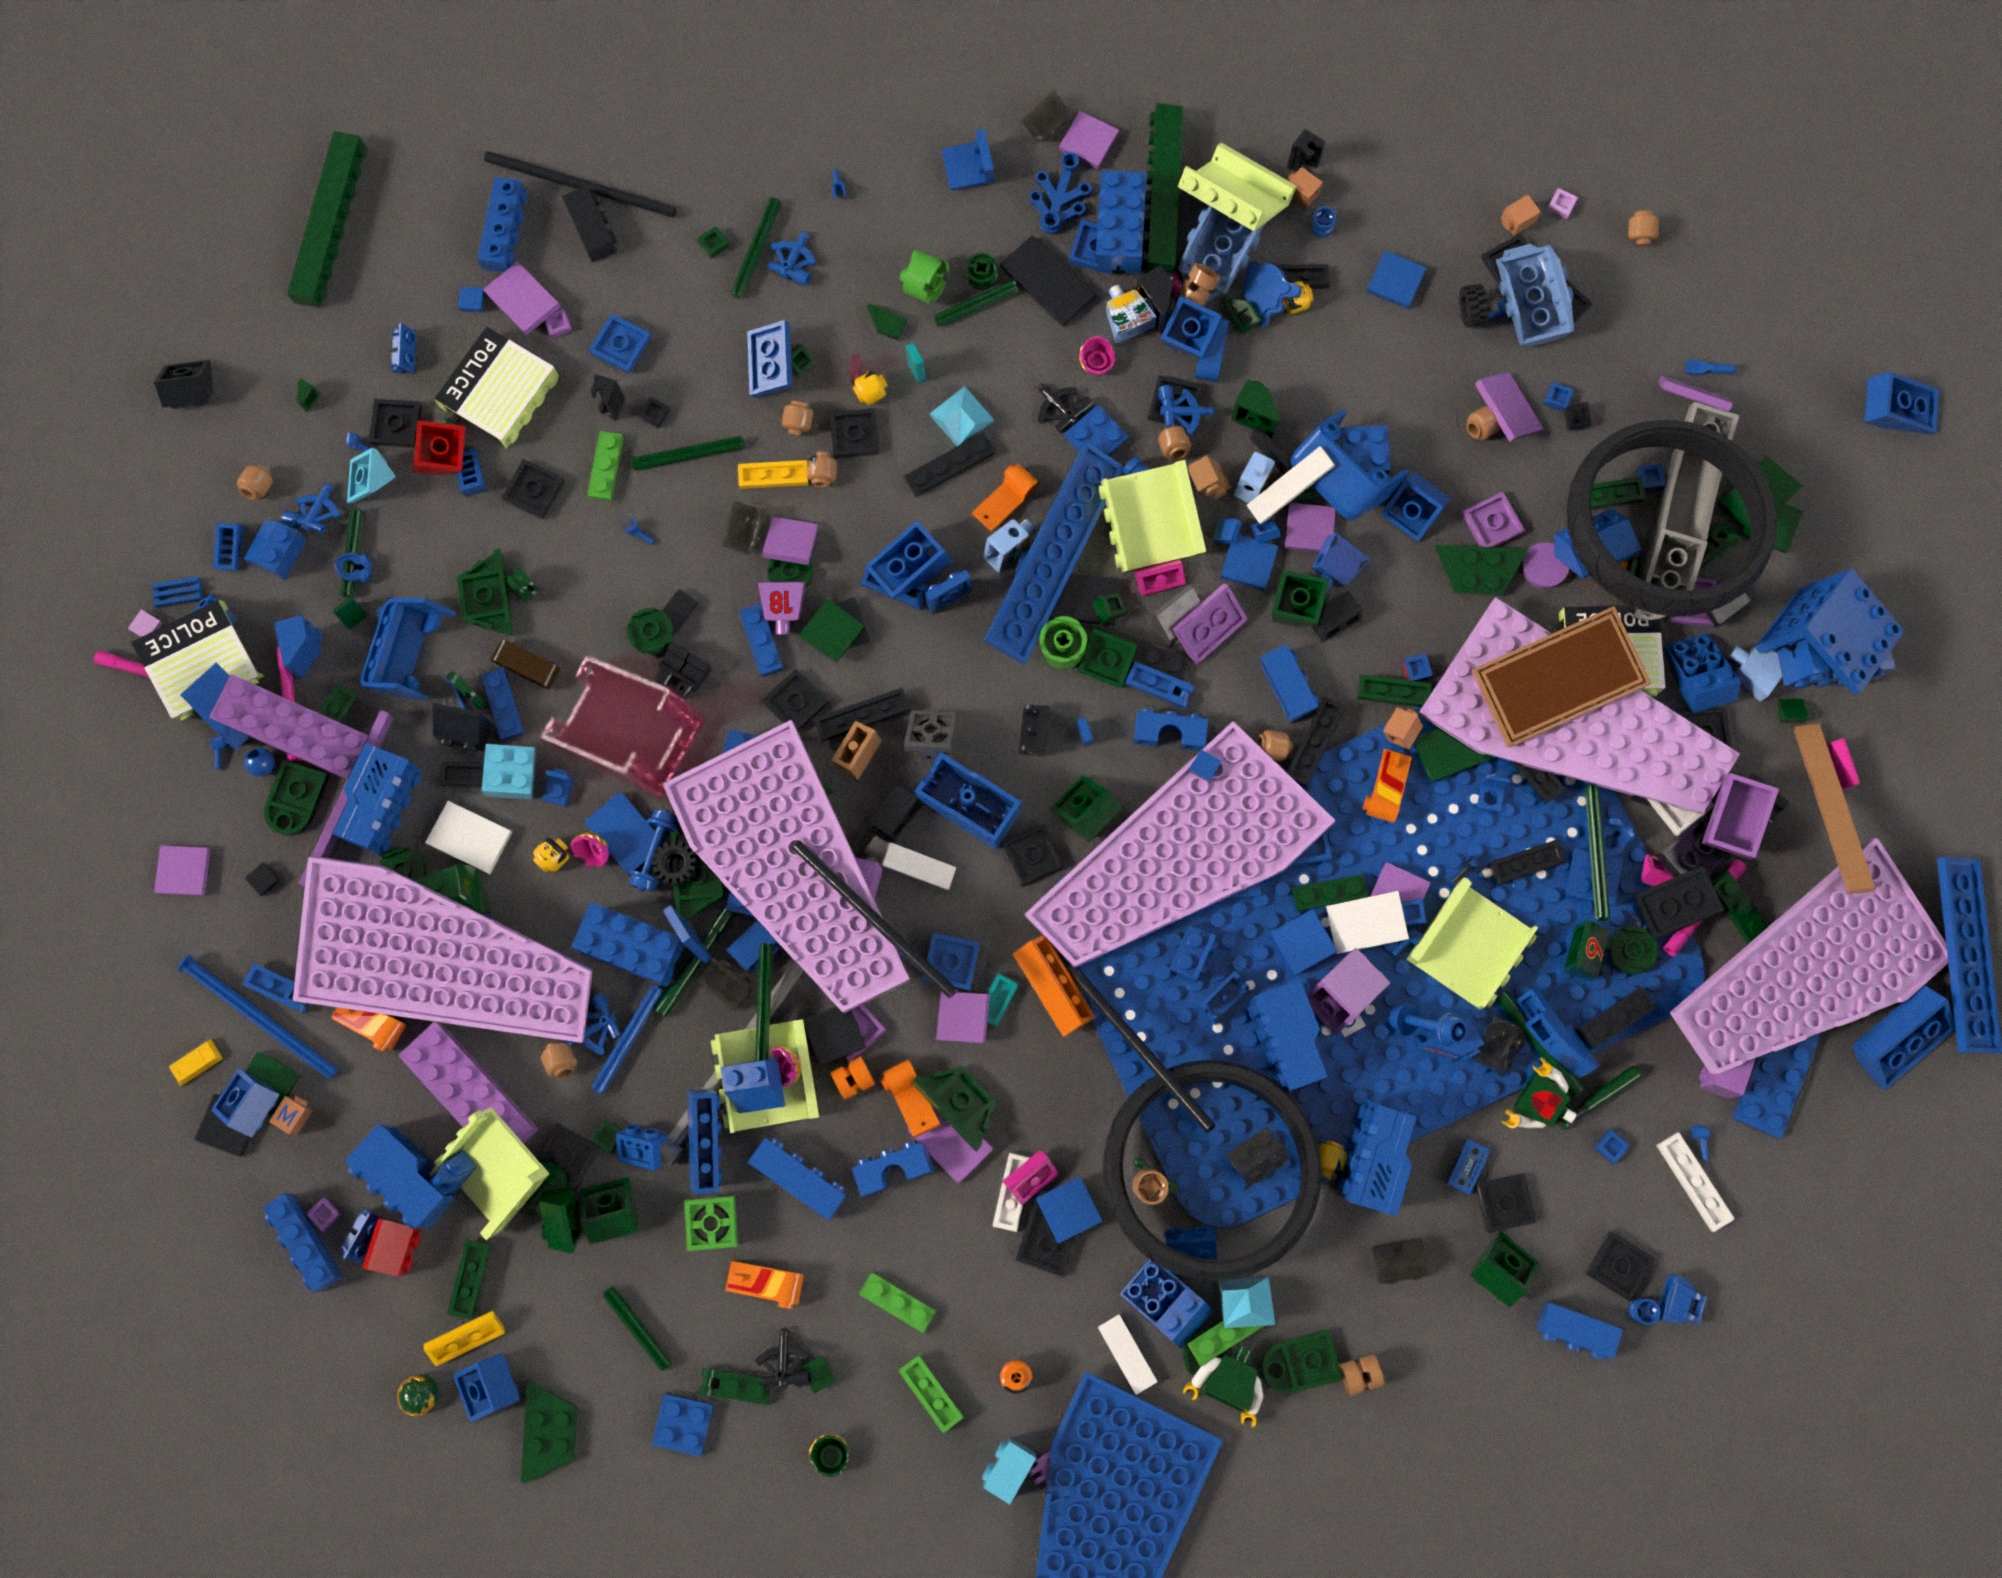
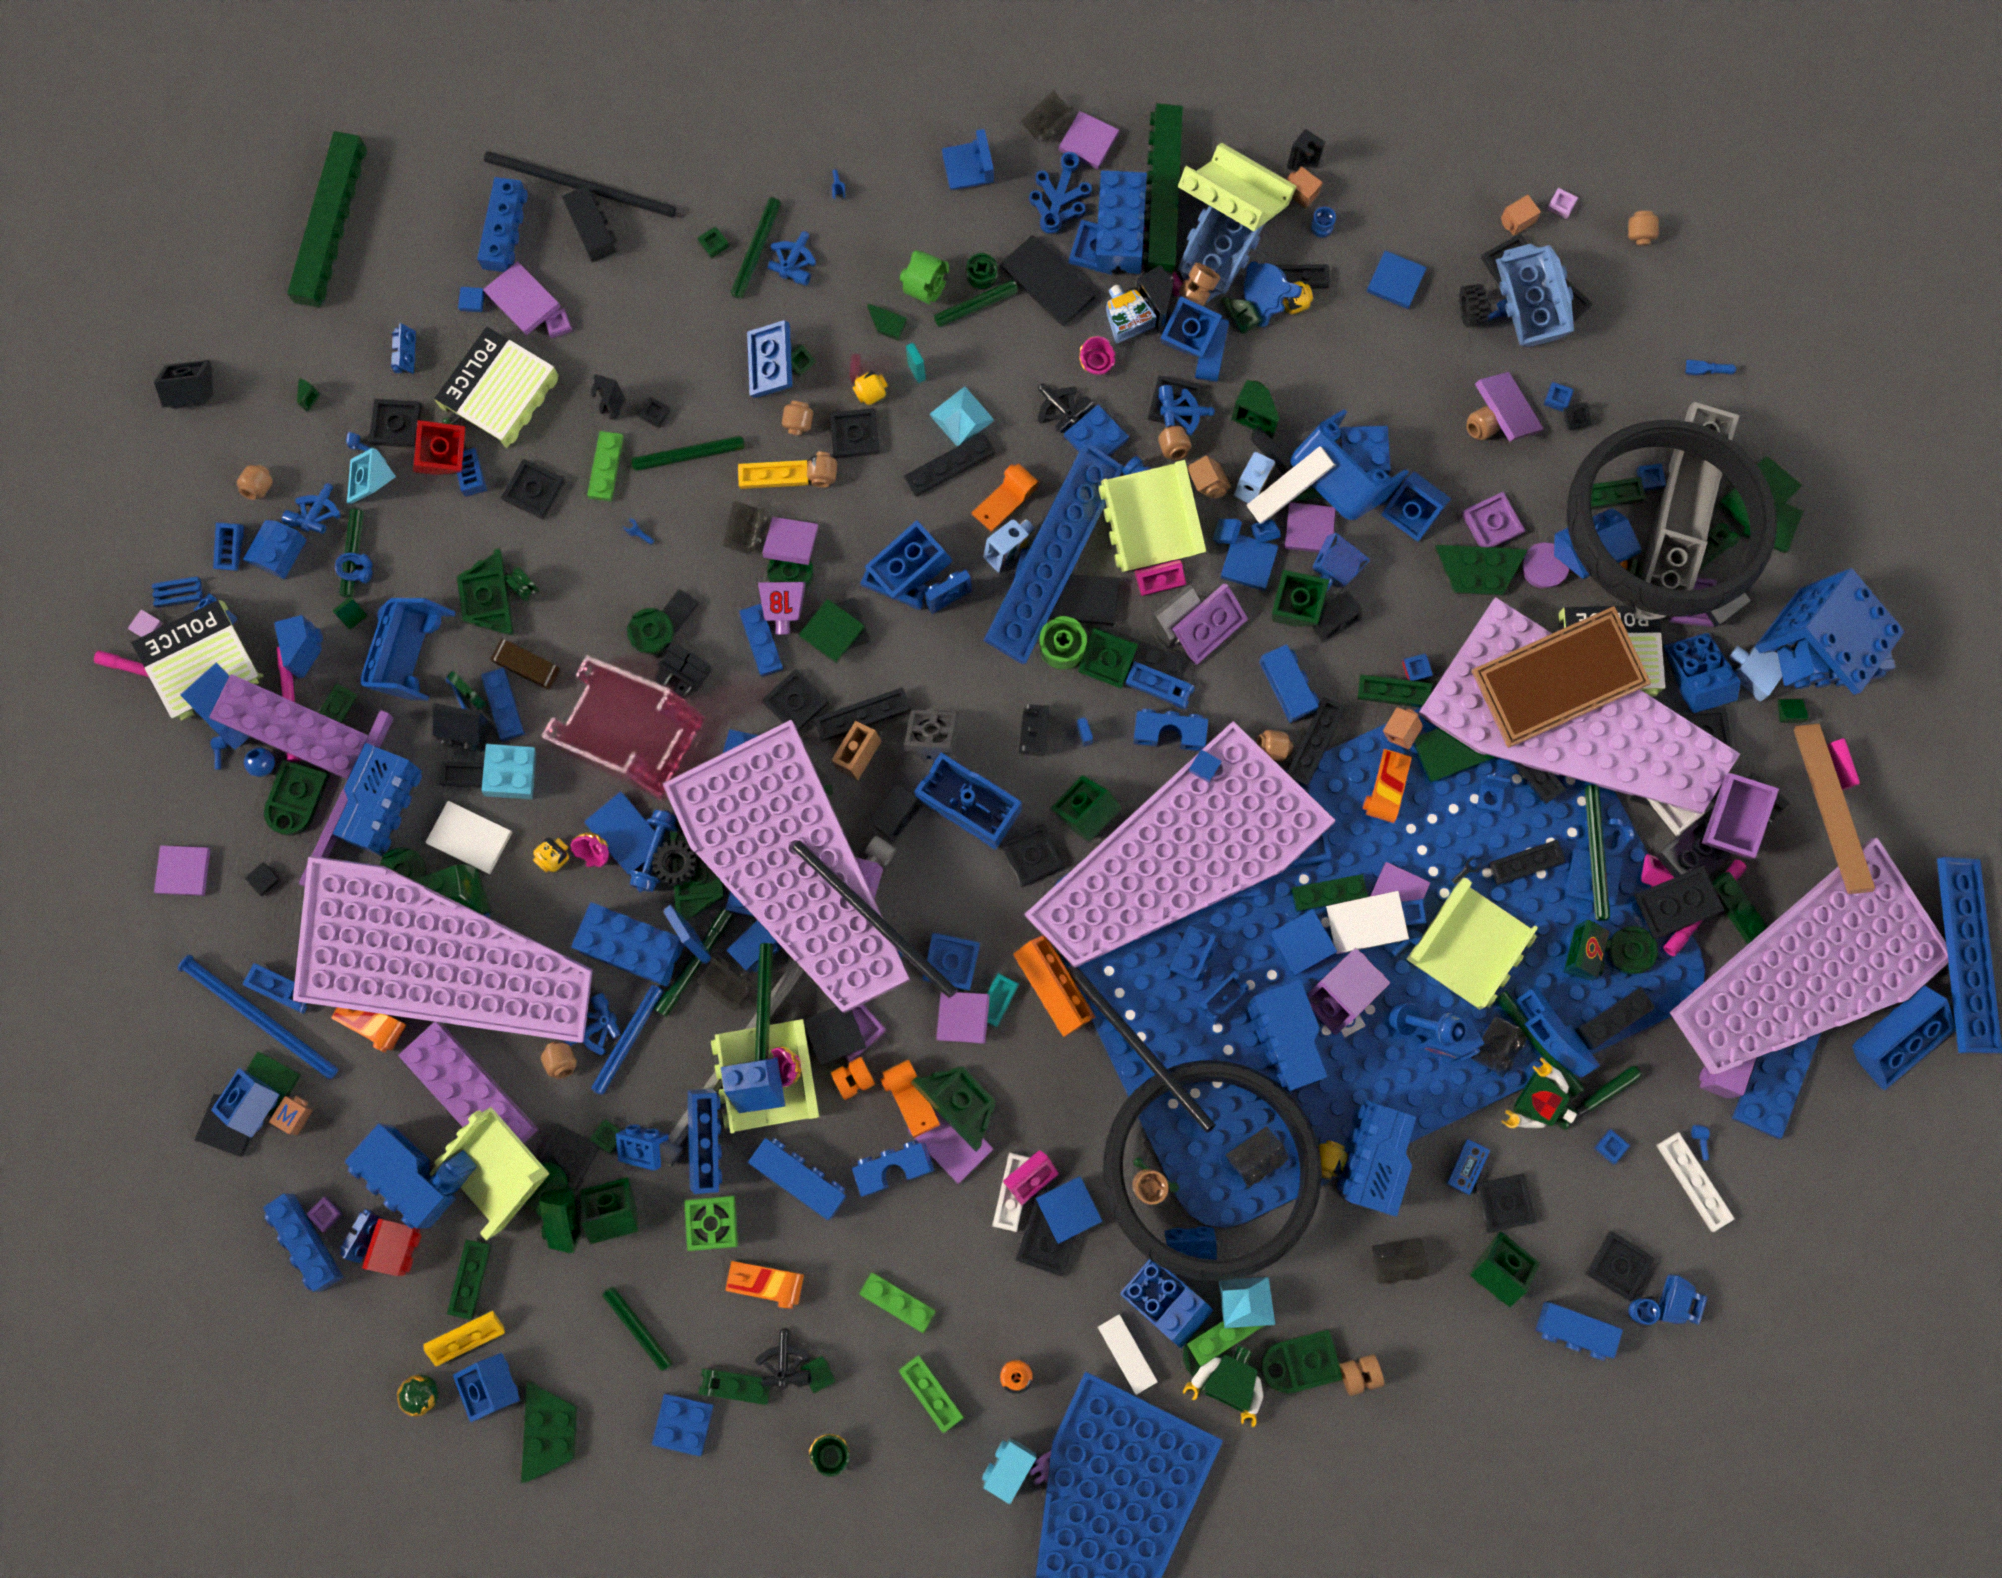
(195, 1062): yellow tile -> none
(558, 787): blue bracket -> none
(620, 343): blue plate -> none
(918, 866): white tile -> none
(1109, 607): dark green slope -> none
(1695, 393): medium lavender tile -> none
(1901, 404): blue slope -> none

